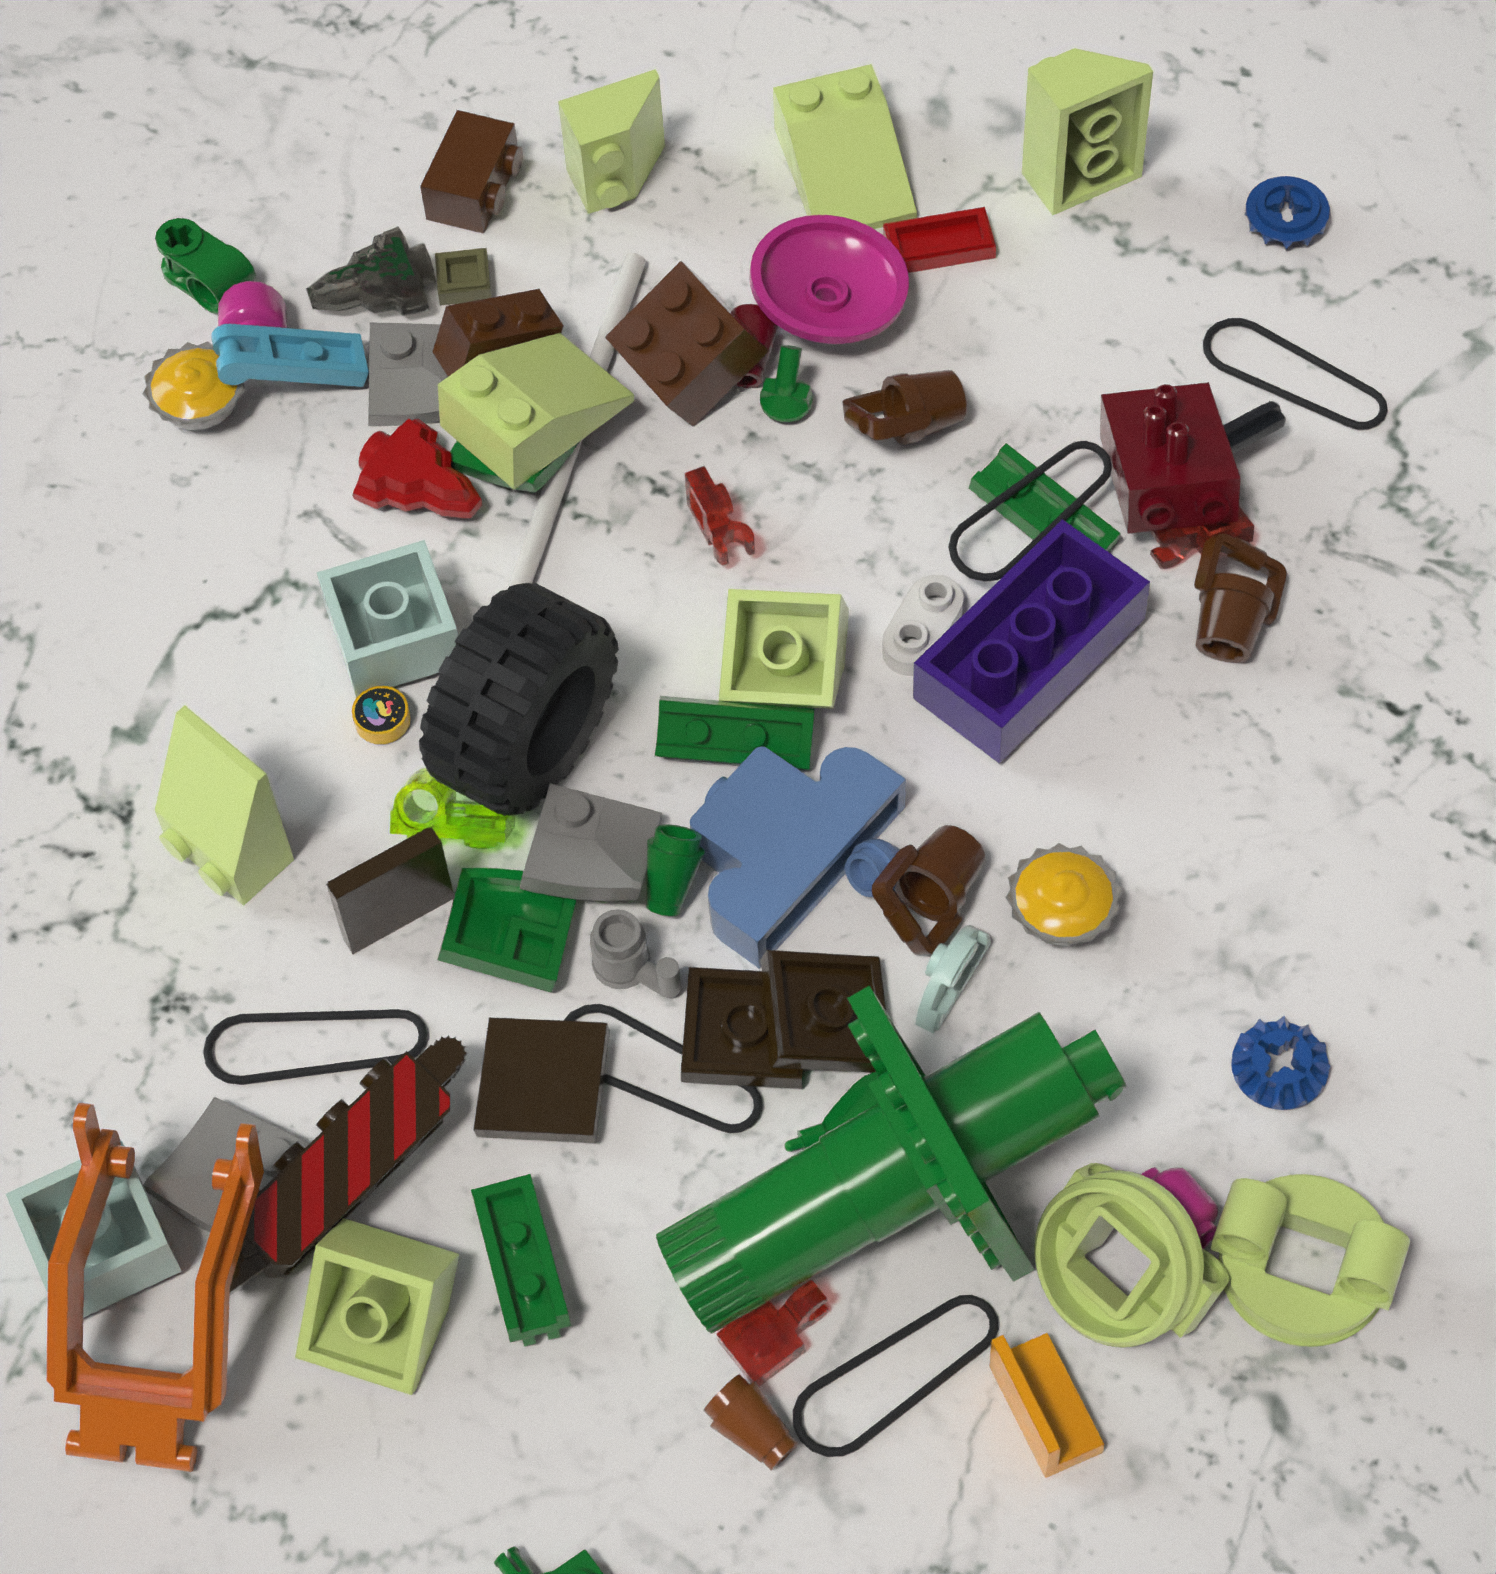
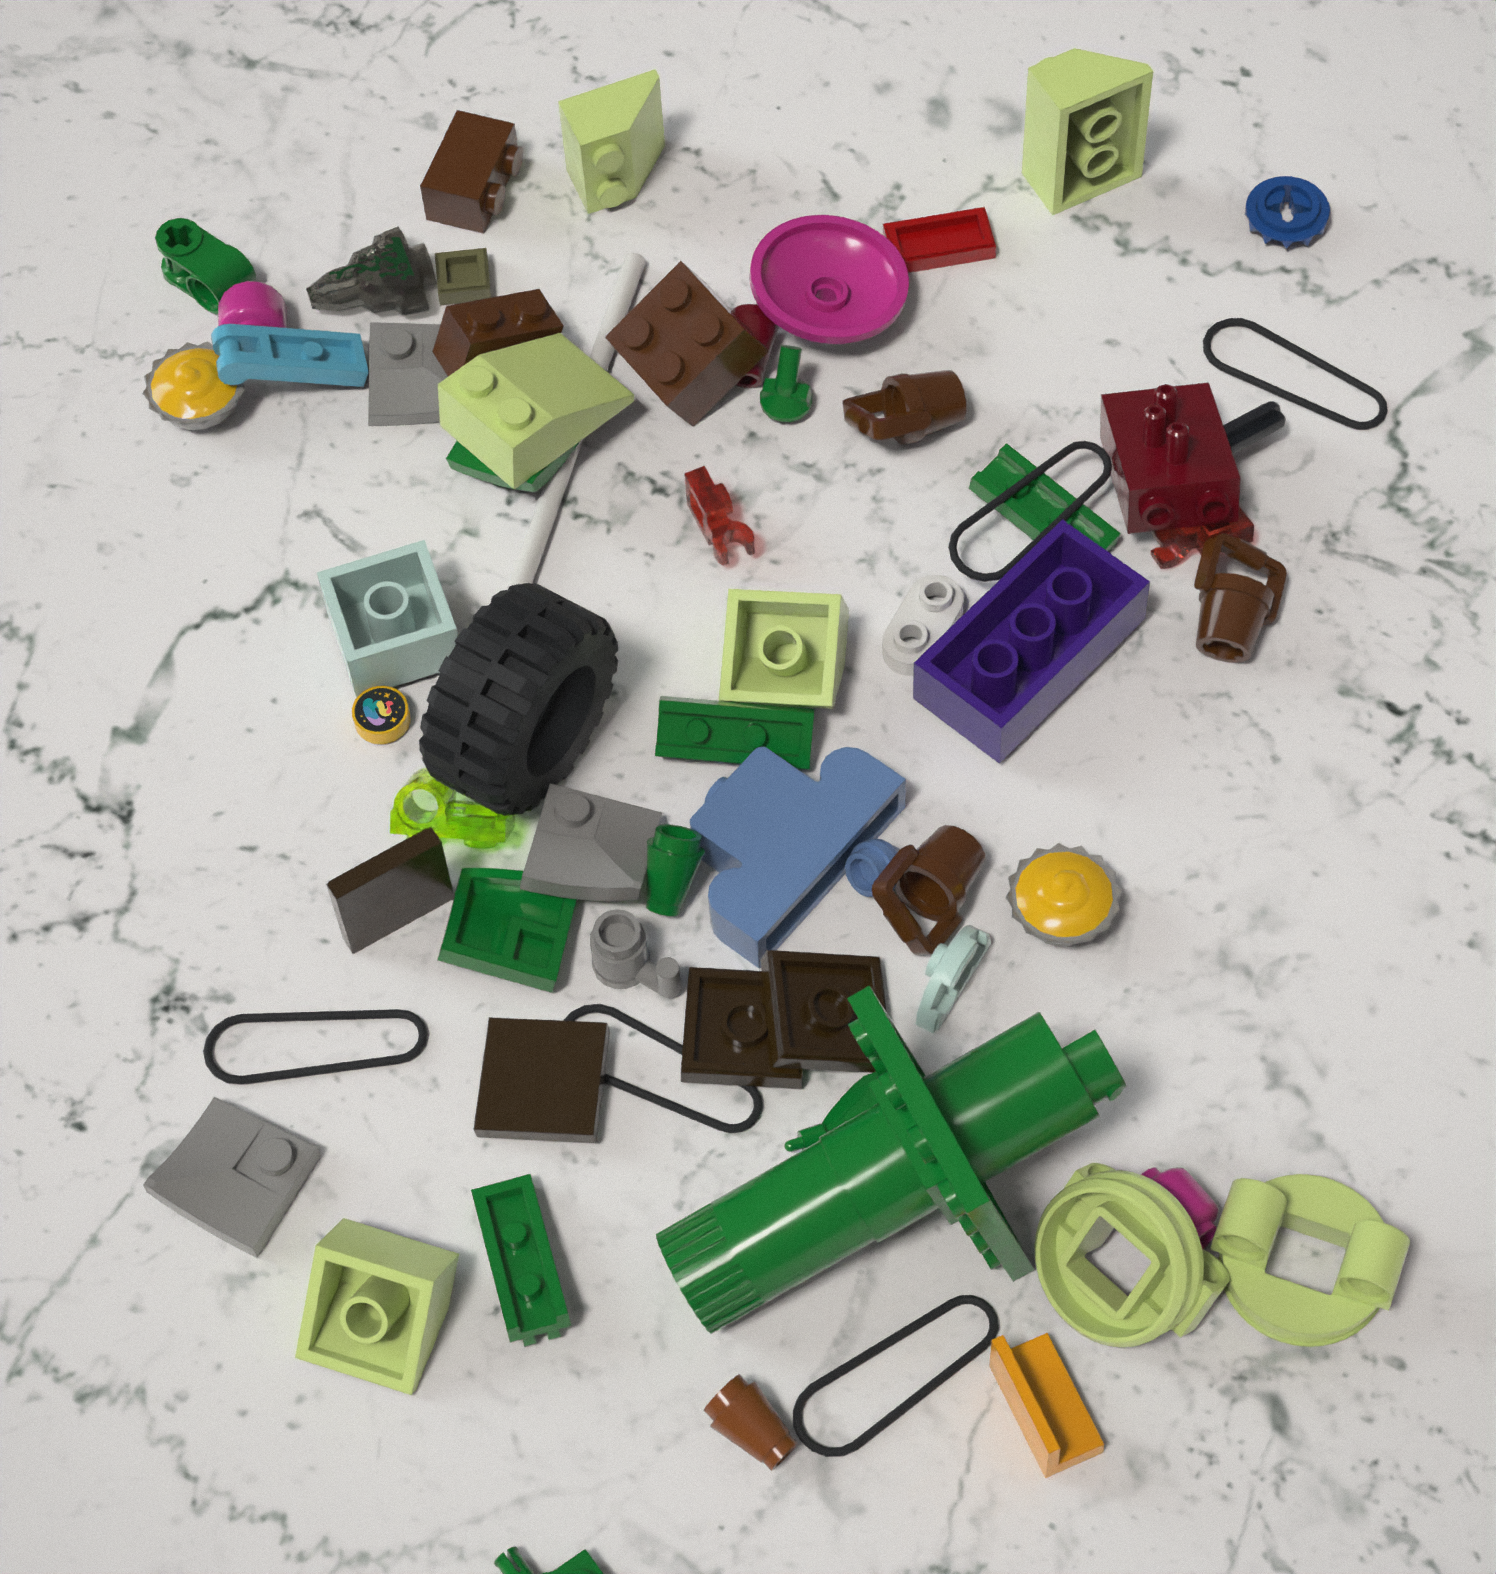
(128, 1245): light aqua brick -> none
(131, 1403): orange piece -> none
(219, 811): yellowish green slope -> none
(347, 1160): dark brown hinge -> none
(413, 473): red rock -> none
(768, 1337): clear red plate -> none
(843, 147): yellowish green slope -> none
(1287, 1087): blue gear -> none

